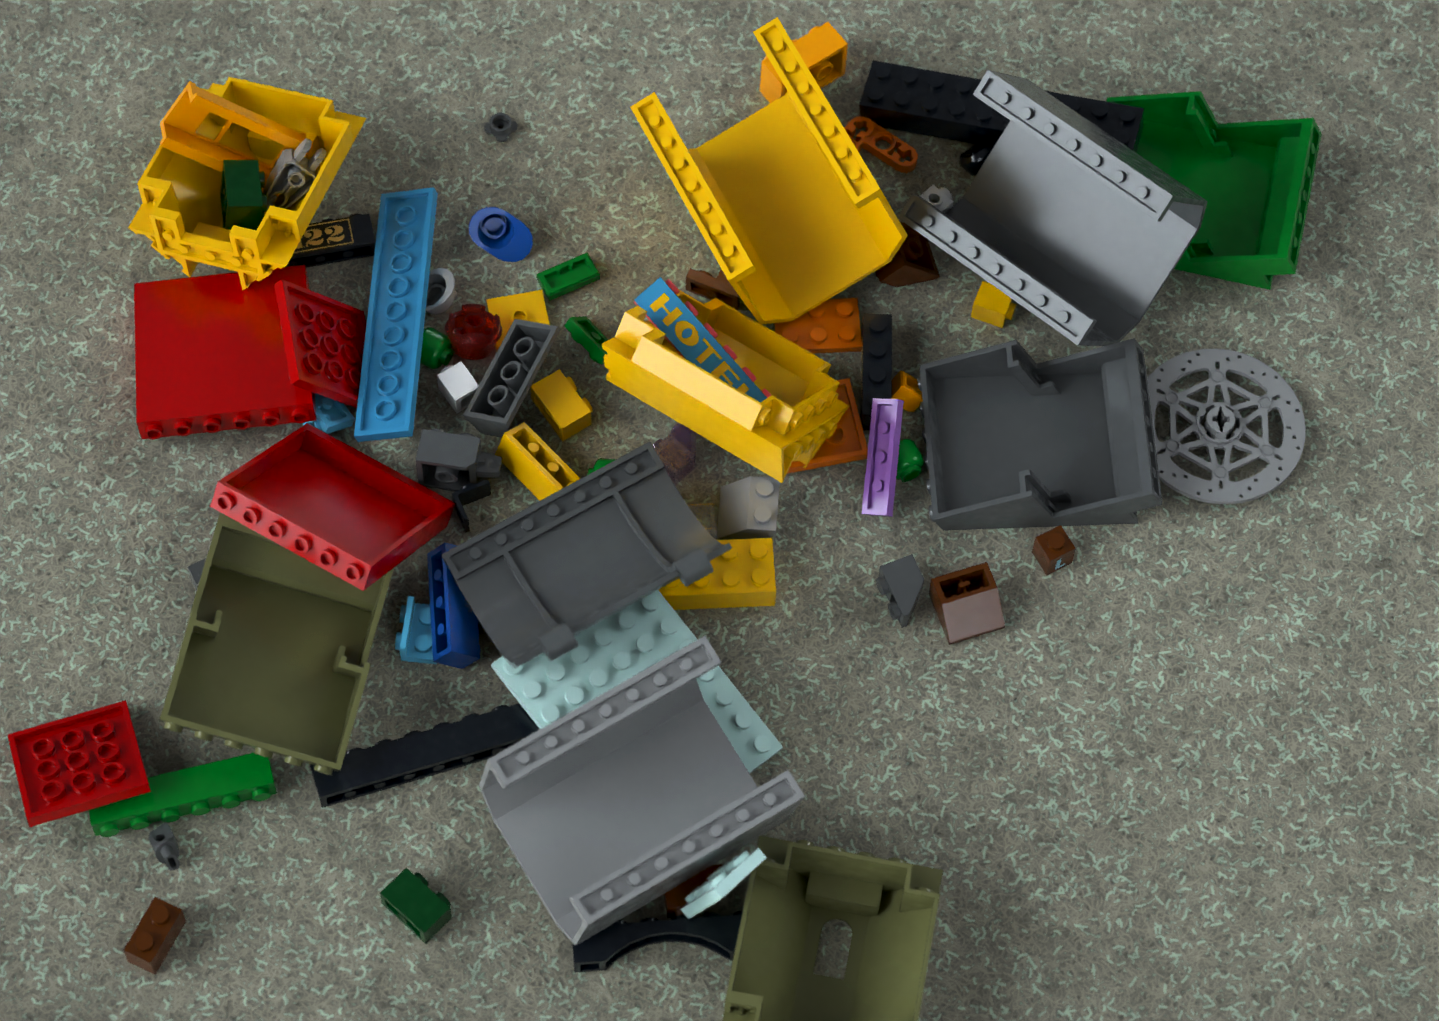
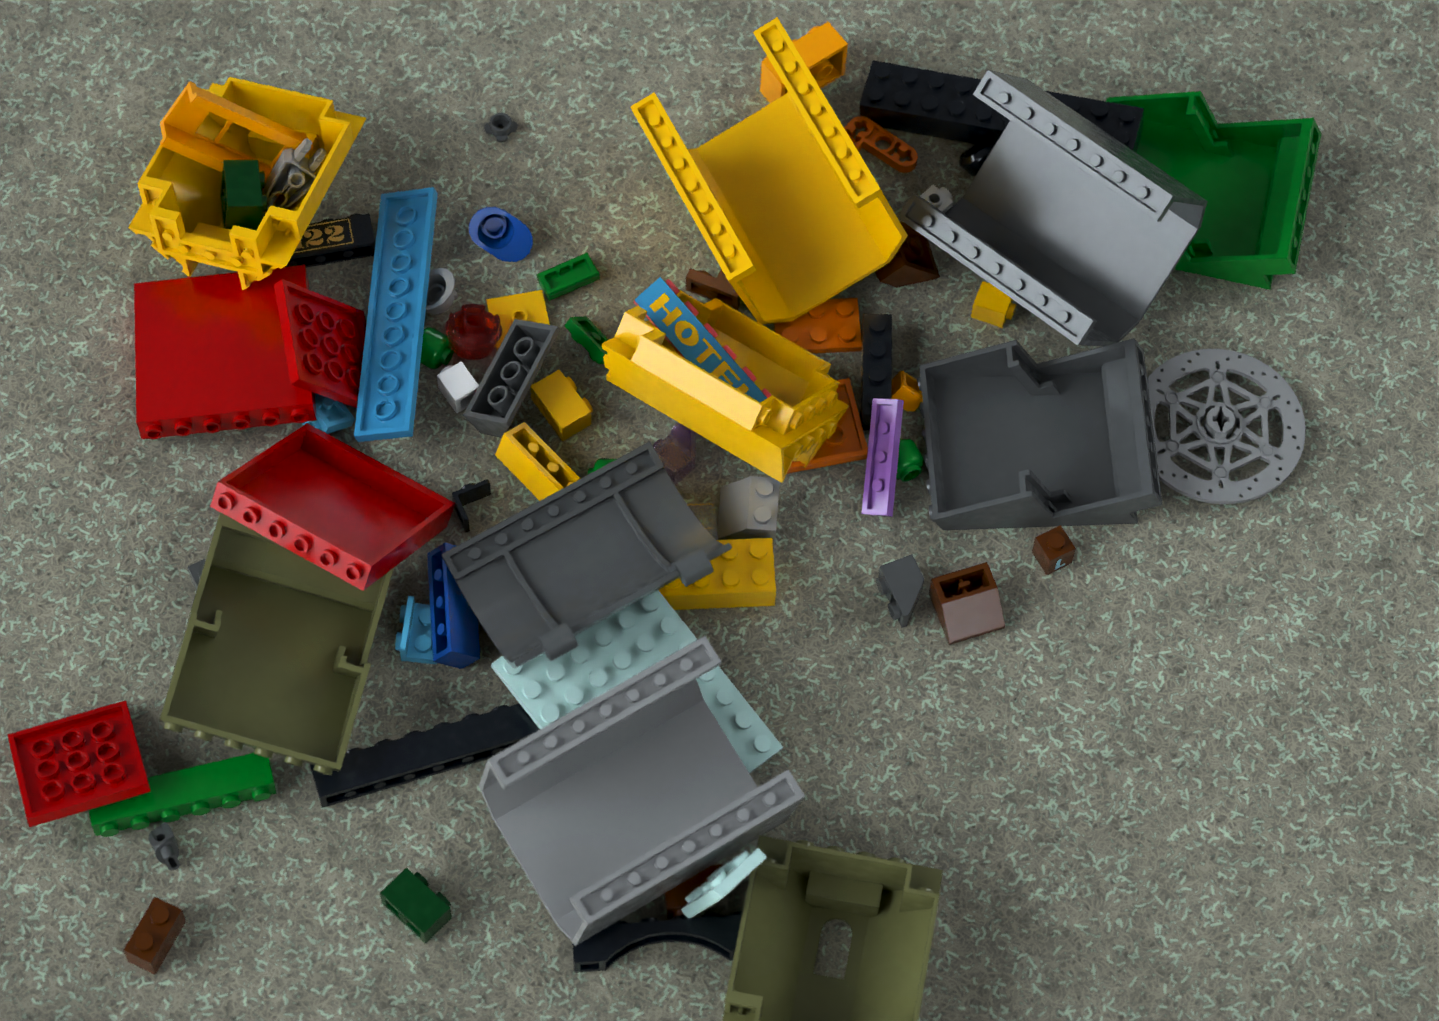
(453, 460): dark grey hinge -> none

